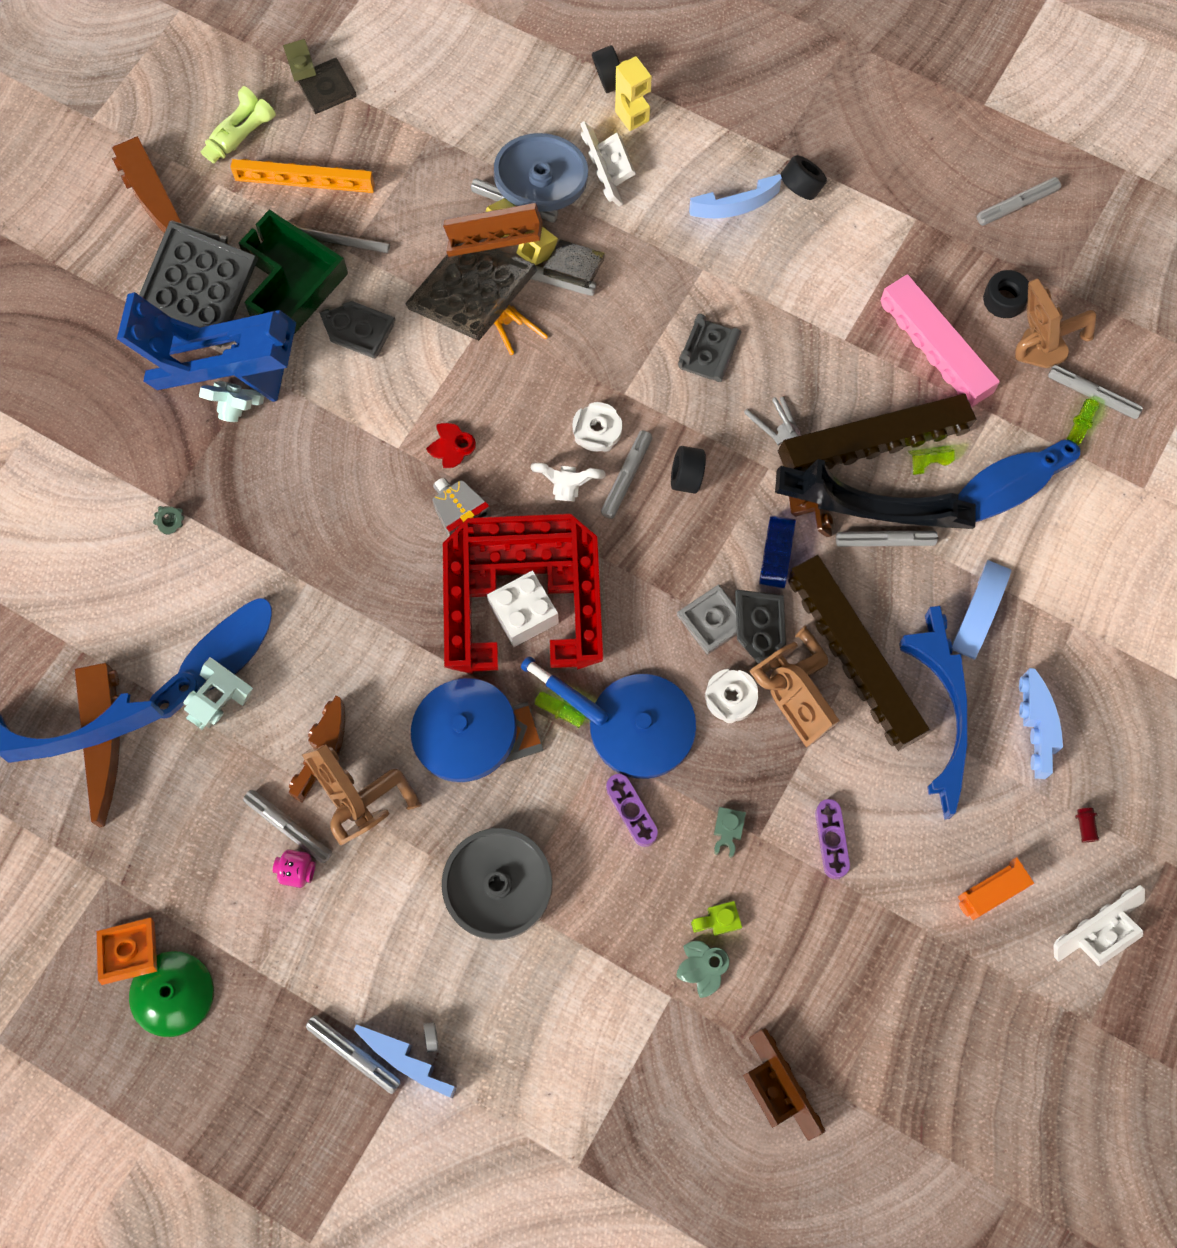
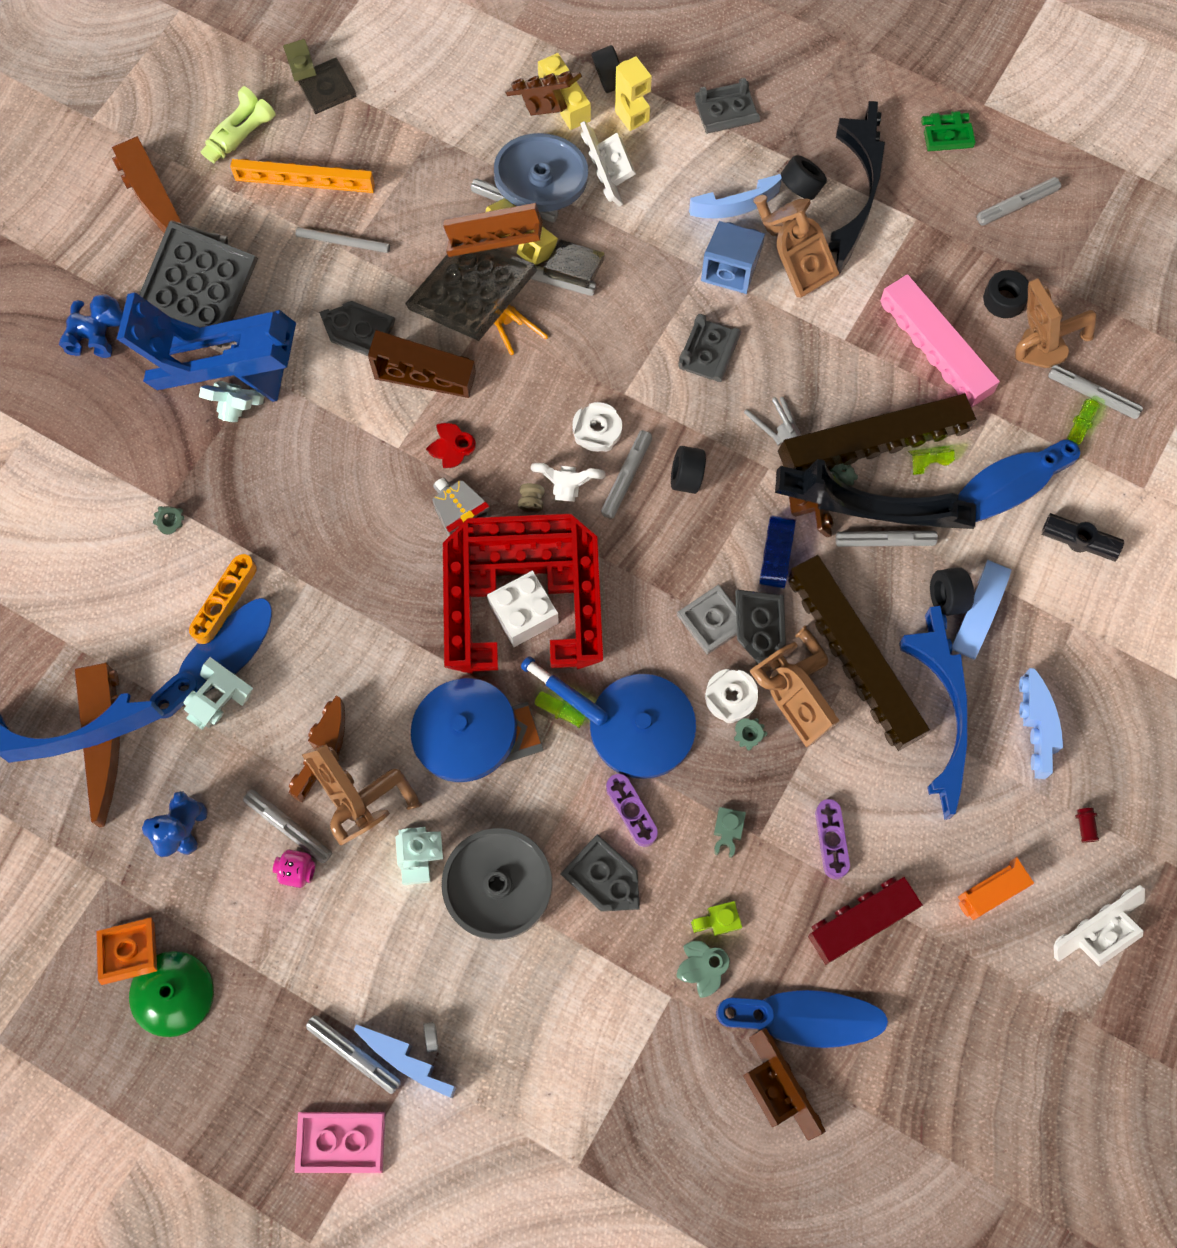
(104, 314): none -> blue animal
(173, 831): none -> blue animal
(227, 600): none -> light orange beam
(297, 267): dark green piece -> none
(340, 1142): none -> bright pink tile
(414, 851): none -> light aqua tile
(420, 366): none -> reddish brown wedge
(531, 497): none -> dark tan wheel
(544, 93): none -> reddish brown bracket
(577, 104): none -> light yellow arch
(604, 877): none -> dark grey tile
(726, 107): none -> dark grey piece
(732, 257): none -> medium blue slope
(744, 728): none -> sand green animal
(799, 244): none -> medium nougat plate
(808, 1018): none -> blue plant
(846, 477): none -> sand green animal
(864, 920): none -> dark red brick
(866, 144): none -> black slope
(948, 137): none -> green plate
(952, 591): none -> black tyre
(1097, 541): none -> black piece

